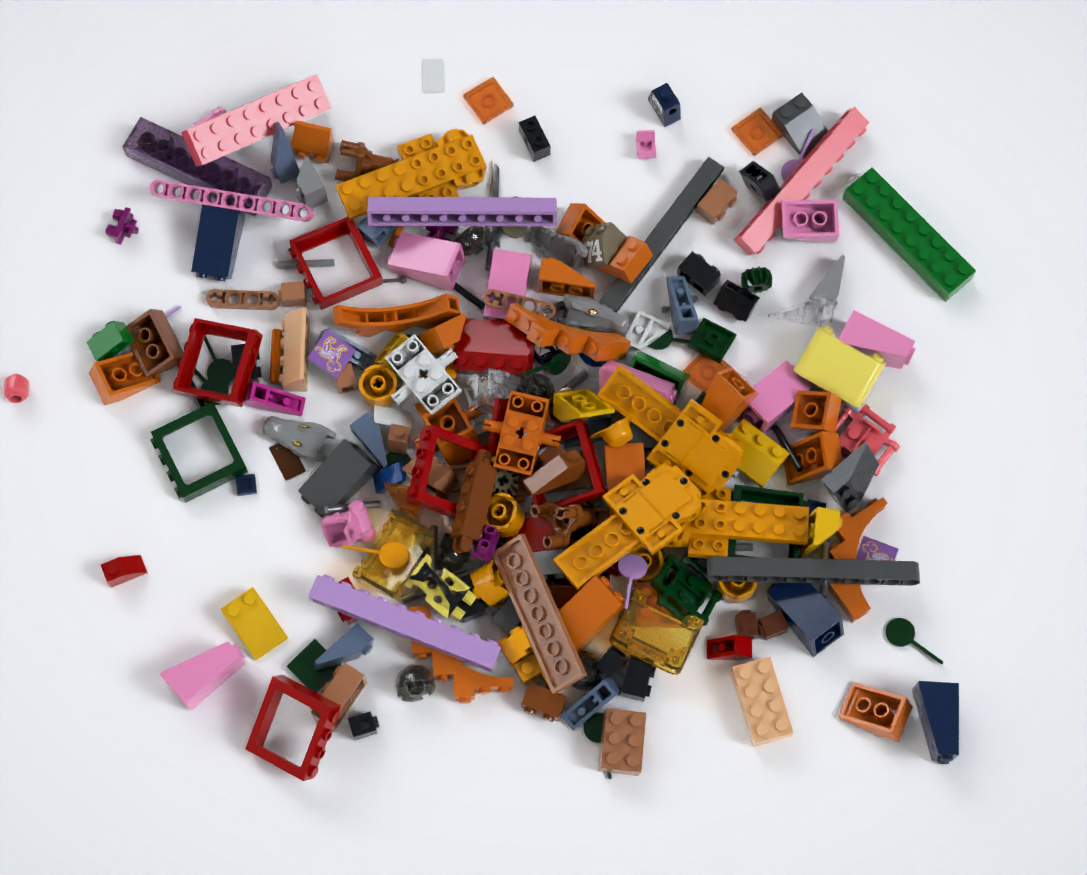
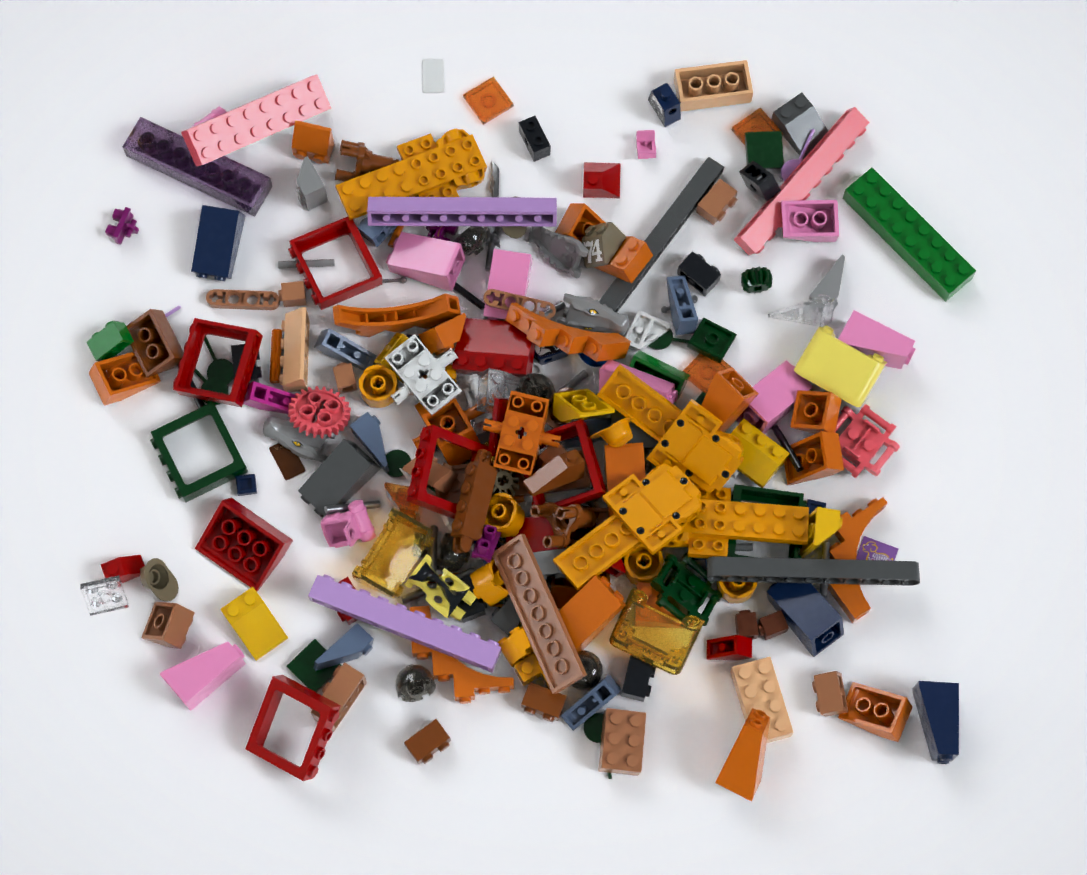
(16, 388): coral head -> none
(104, 595): none -> clear plate
(159, 579): none -> dark tan piece
(168, 624): none -> nougat slope
(223, 200): bright pink beam -> none
(243, 543): none -> red slope
(282, 157): sand blue slope -> none
(308, 405): none -> coral gear
(331, 353): medium lavender sticker -> none
(355, 721): black brick -> none
(390, 416): white sticker -> none
(390, 474): blue slope -> none
(391, 555): light orange piece -> none
(398, 439): nougat brick -> none
(427, 742): none -> dark orange brick
(556, 366): dark green piece -> none
(558, 278): orange slope -> none
(601, 180): none -> red slope
(612, 662): black slope -> none
(632, 568): lavender piece -> none
(713, 85): none -> light nougat brick
(736, 300): black brick -> none
(746, 759): none -> orange slope
(764, 149): none -> dark green tile
(830, 693): none -> nougat brick
(851, 477): black slope -> none
(902, 632): dark green piece -> none

